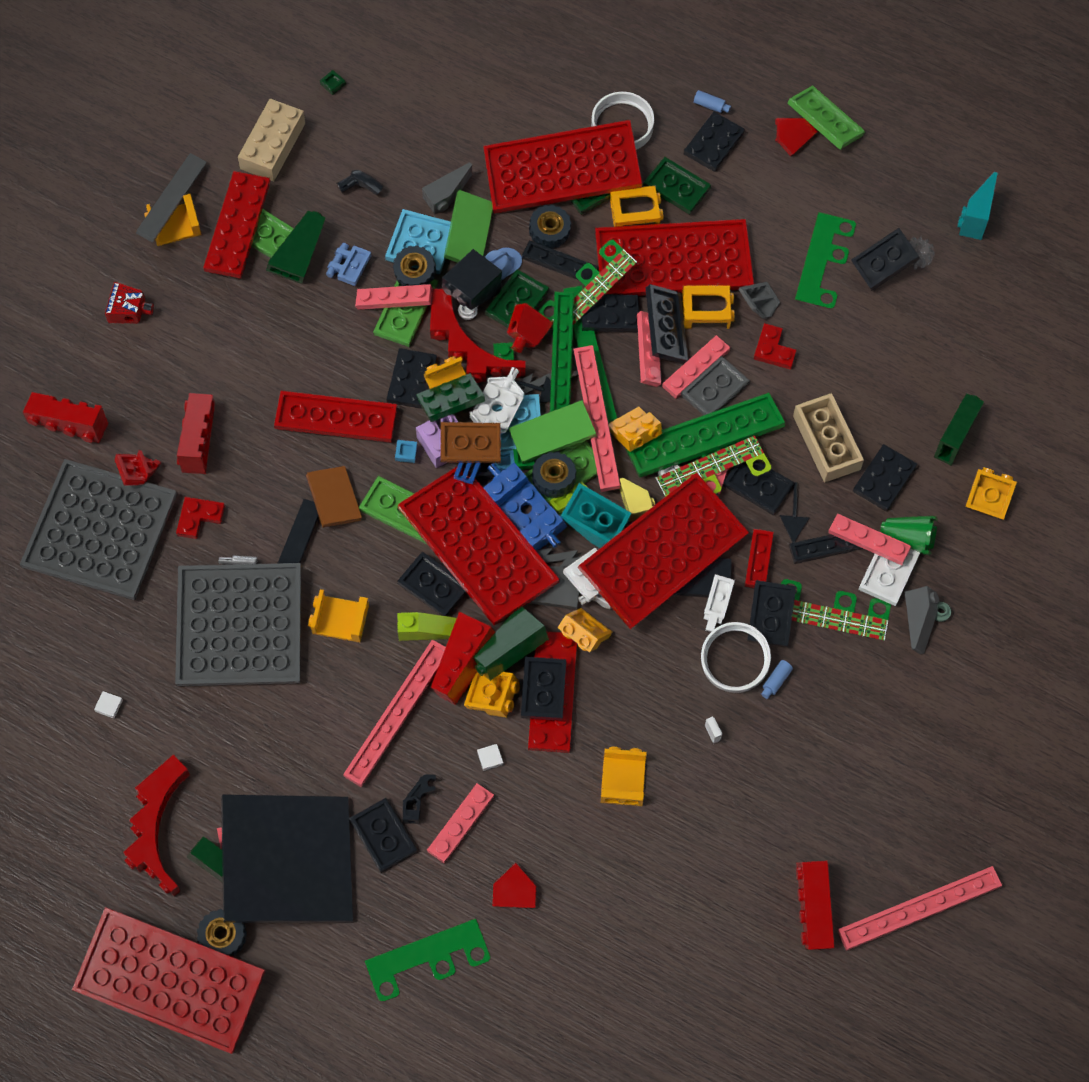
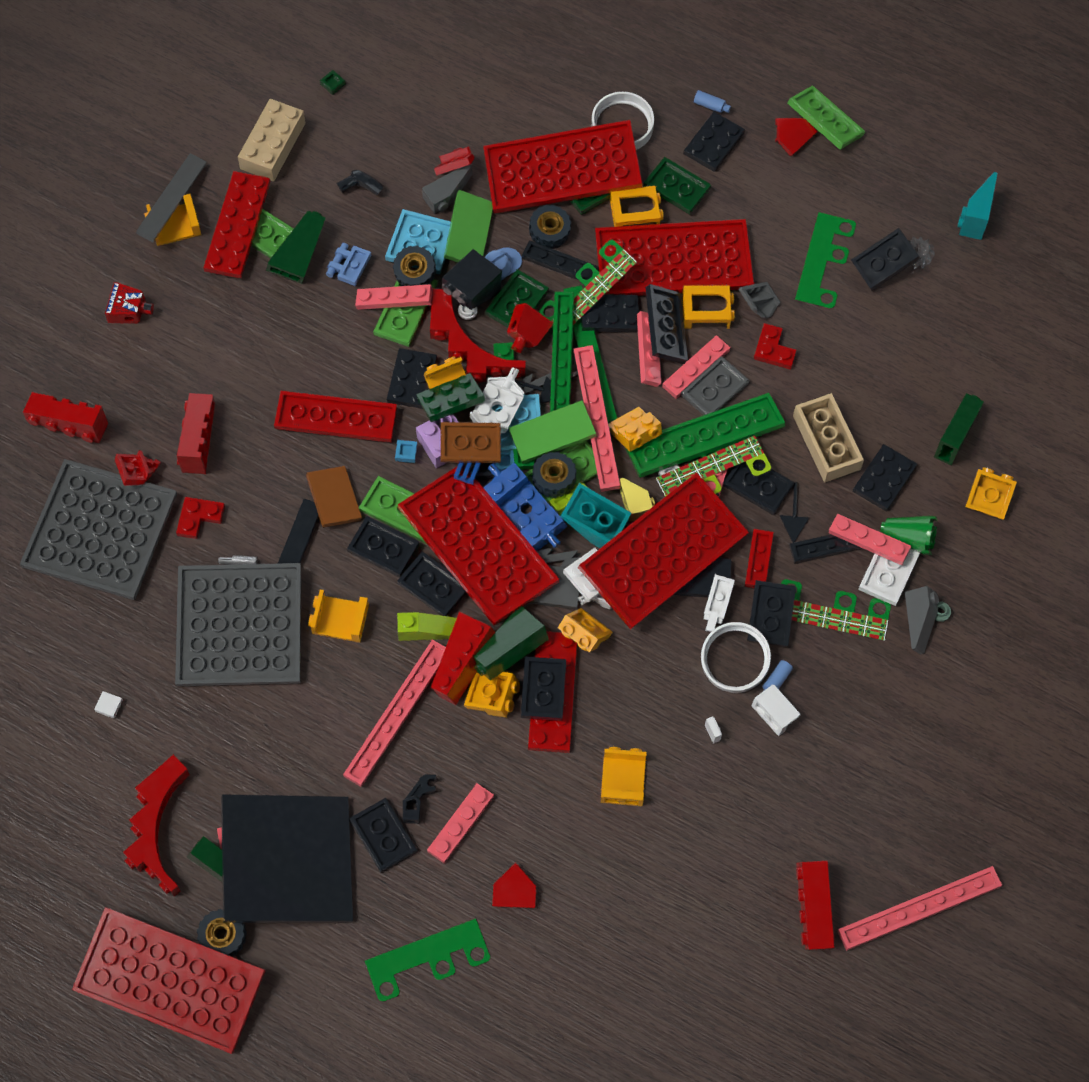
(383, 546): none -> black plate
(458, 158): none -> red slope
(490, 757): white tile -> none
(775, 709): none -> white panel

